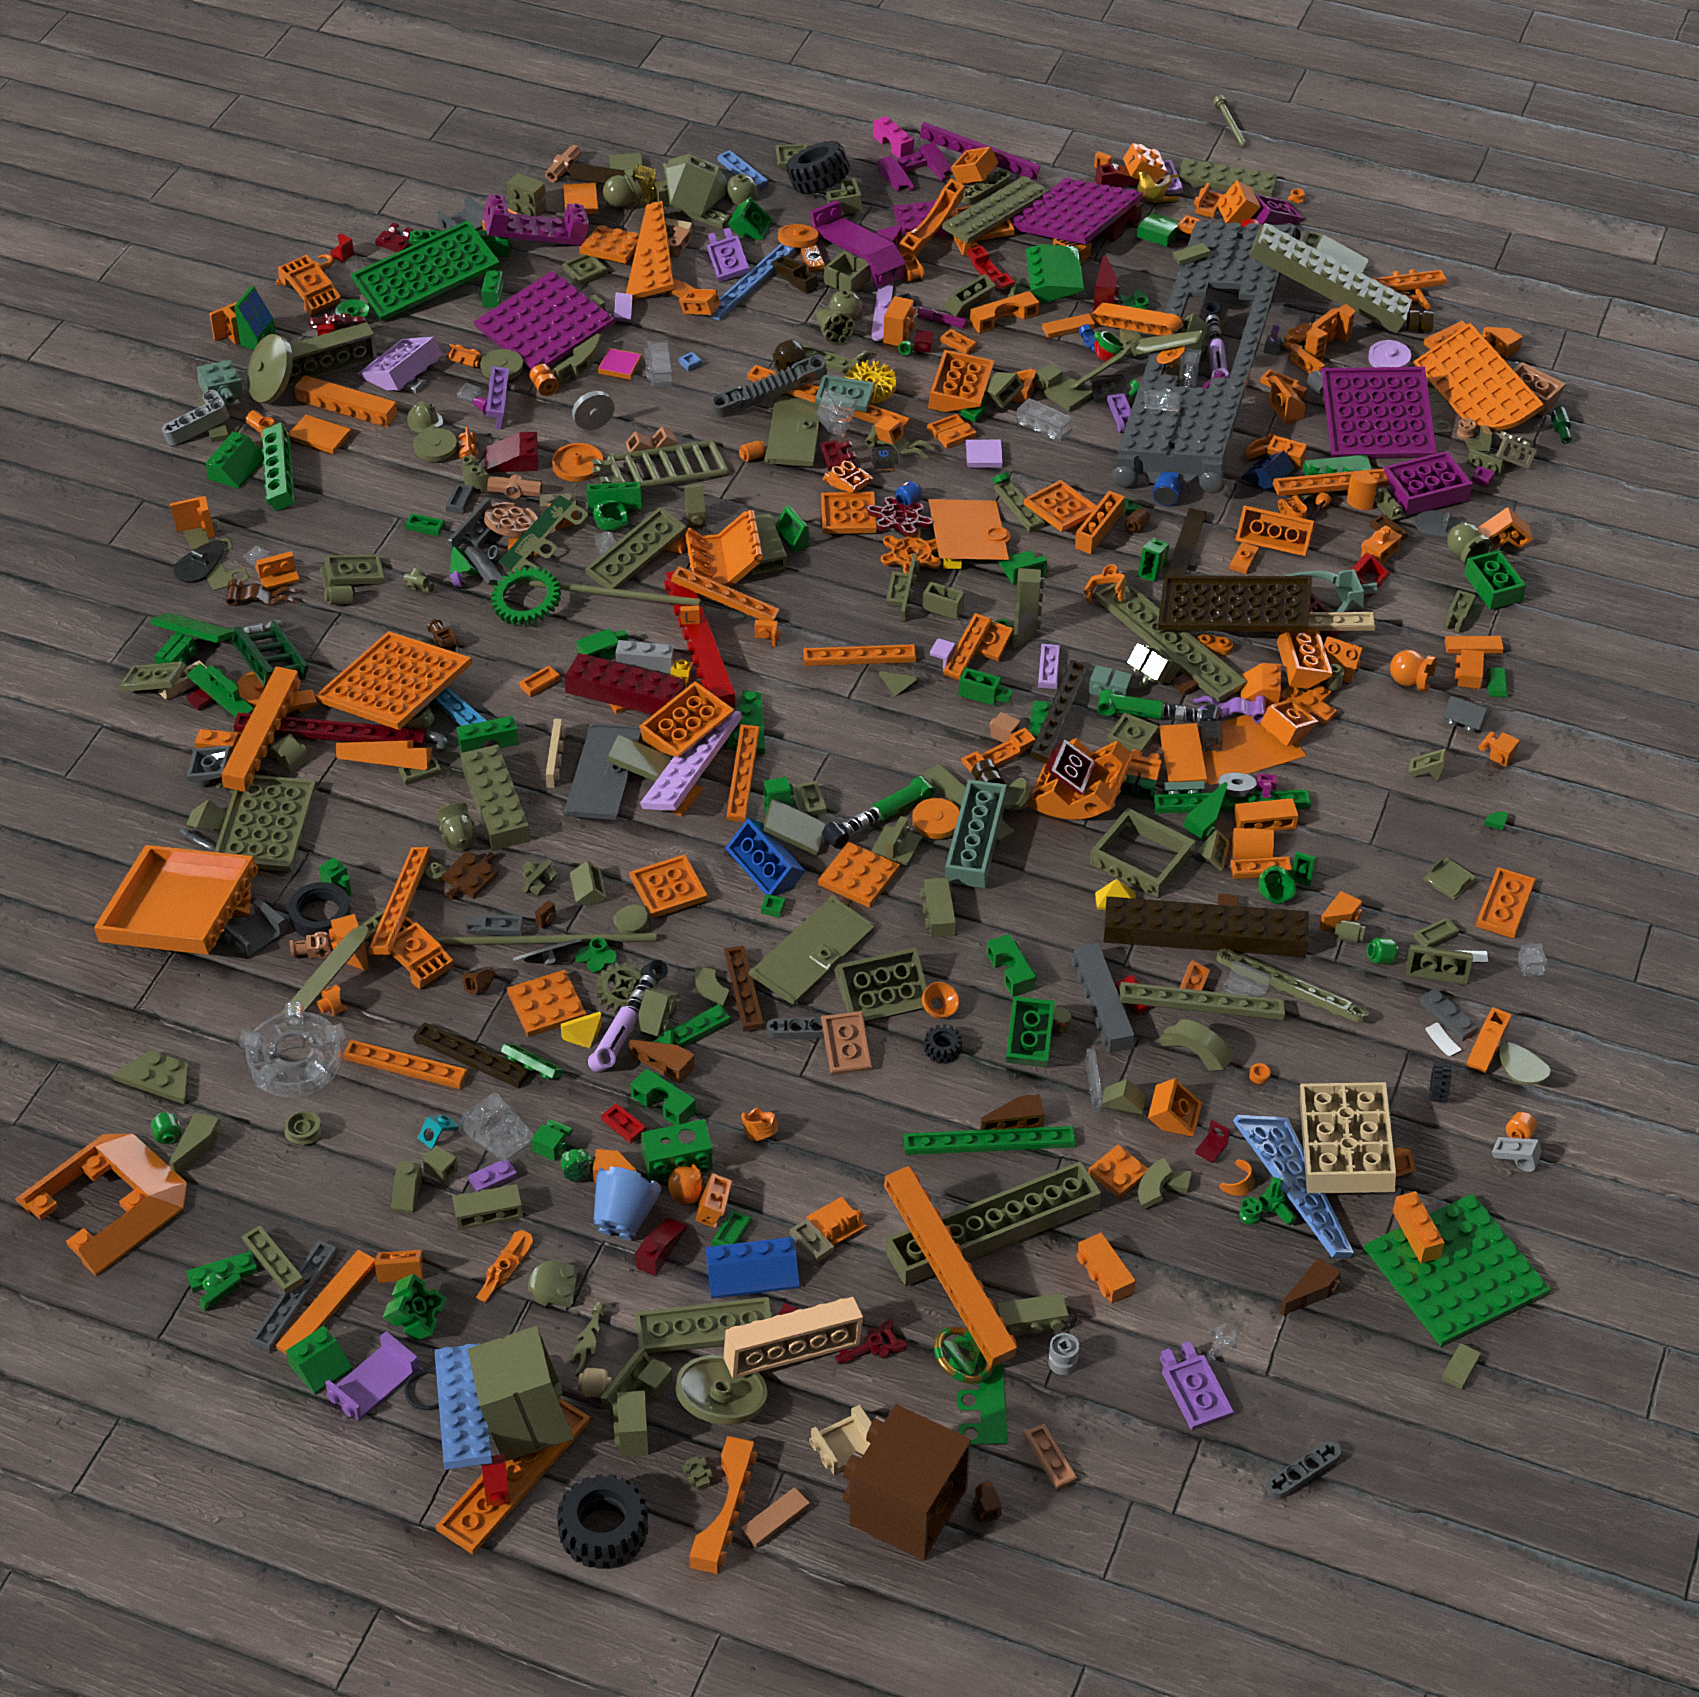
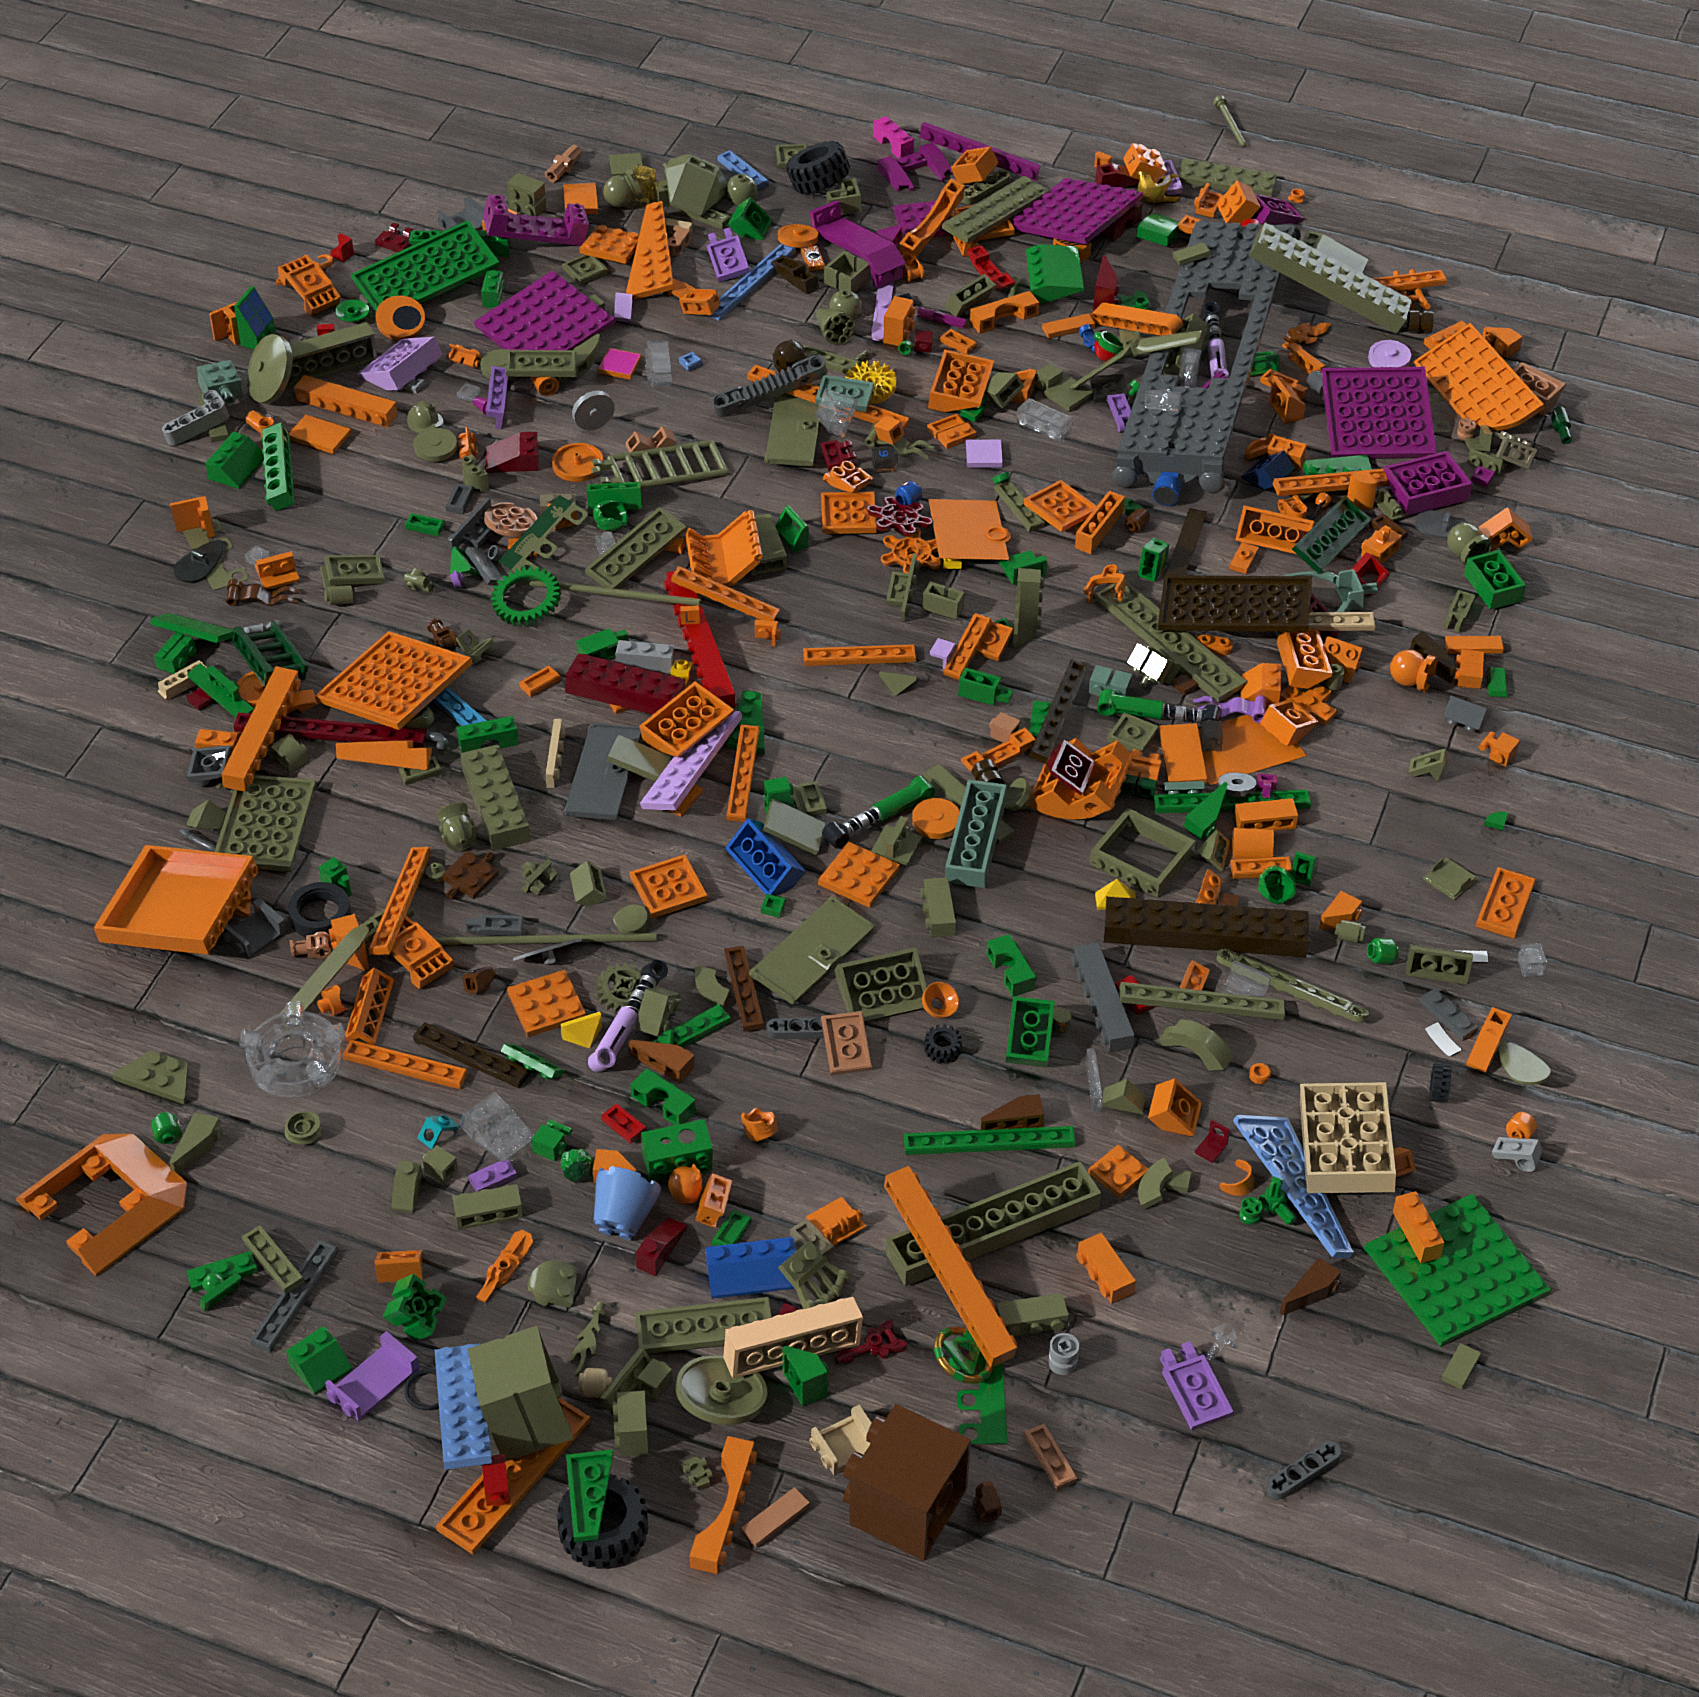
(152, 676): olive tile -> none
(328, 1300): orange tile -> none
(340, 321): dark red plate -> none
(366, 1002): none -> orange fence
(400, 318): none -> orange piece
(477, 649): none -> olive bracket
(514, 486): nougat piece -> none
(541, 363): none -> olive tile
(545, 914): reddish brown plate -> none
(588, 1488): none -> green wing
(593, 174): dark brown tile -> none
(596, 955): green plate -> none
(695, 505): olive slope -> none
(752, 450): orange brick -> none
(805, 1374): none -> green slope
(809, 1262): none -> olive plate
(1049, 666): lavender tile -> none
(1171, 356): orange piece -> none
(1210, 888): none -> orange hinge
(1264, 362): none -> green tile
(1273, 342): pearl dark grey piece -> none
(1331, 534): none -> dark green plate
(1334, 324): orange plate -> none
(1427, 646): none -> dark brown slope
(1436, 933): olive tile -> none

